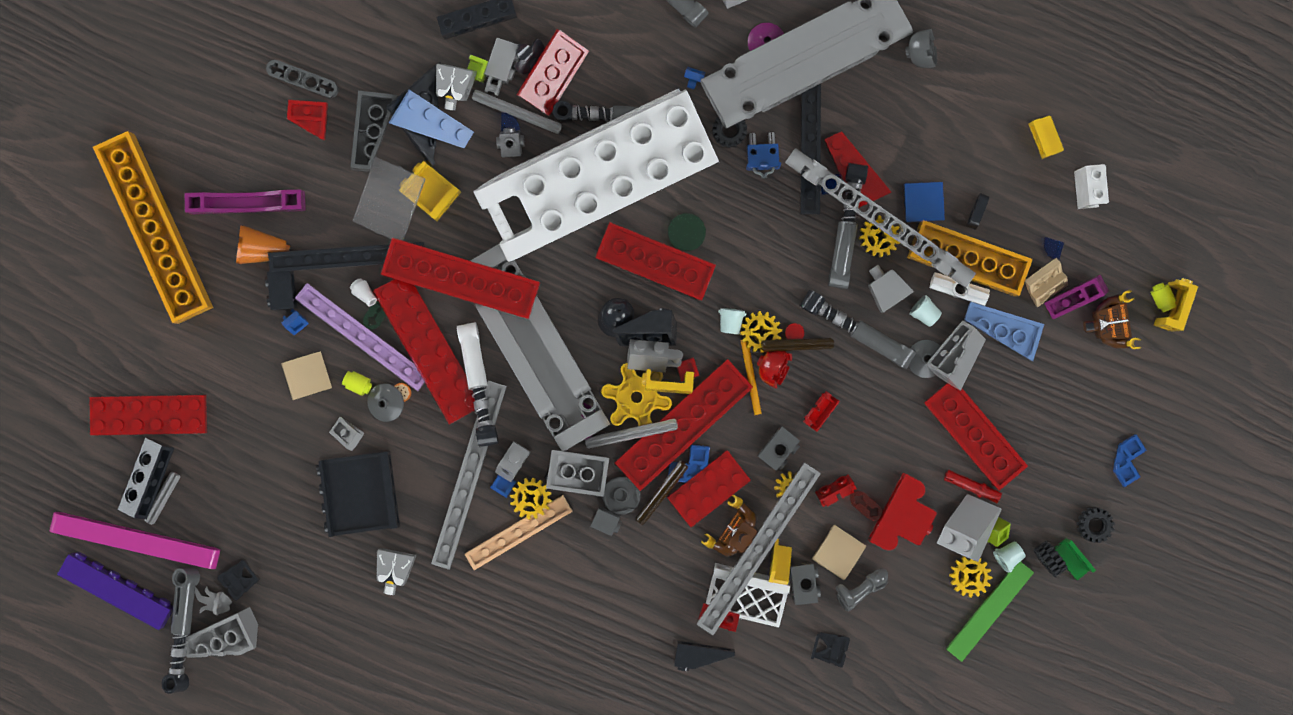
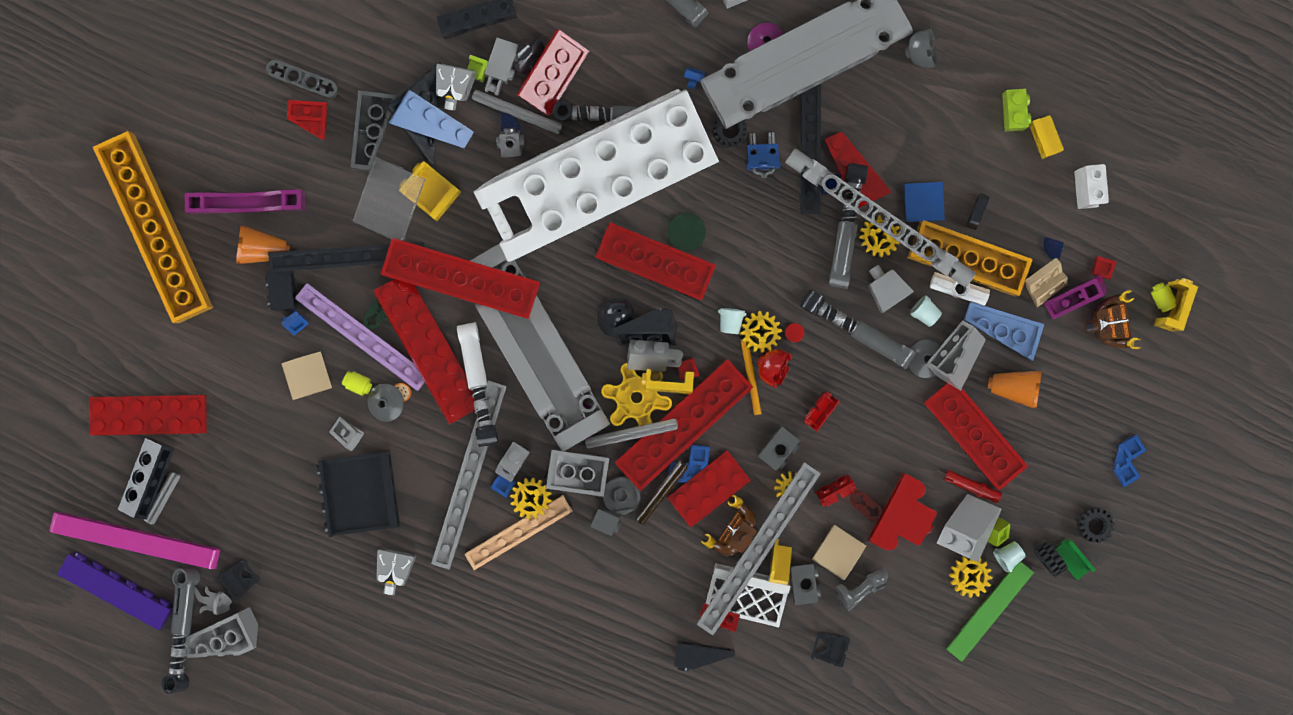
(362, 291): white cone -> none
(797, 344): dark brown axle -> none
(1015, 110): none -> lime brick
(1017, 386): none -> orange cone
(1103, 267): none -> red tile

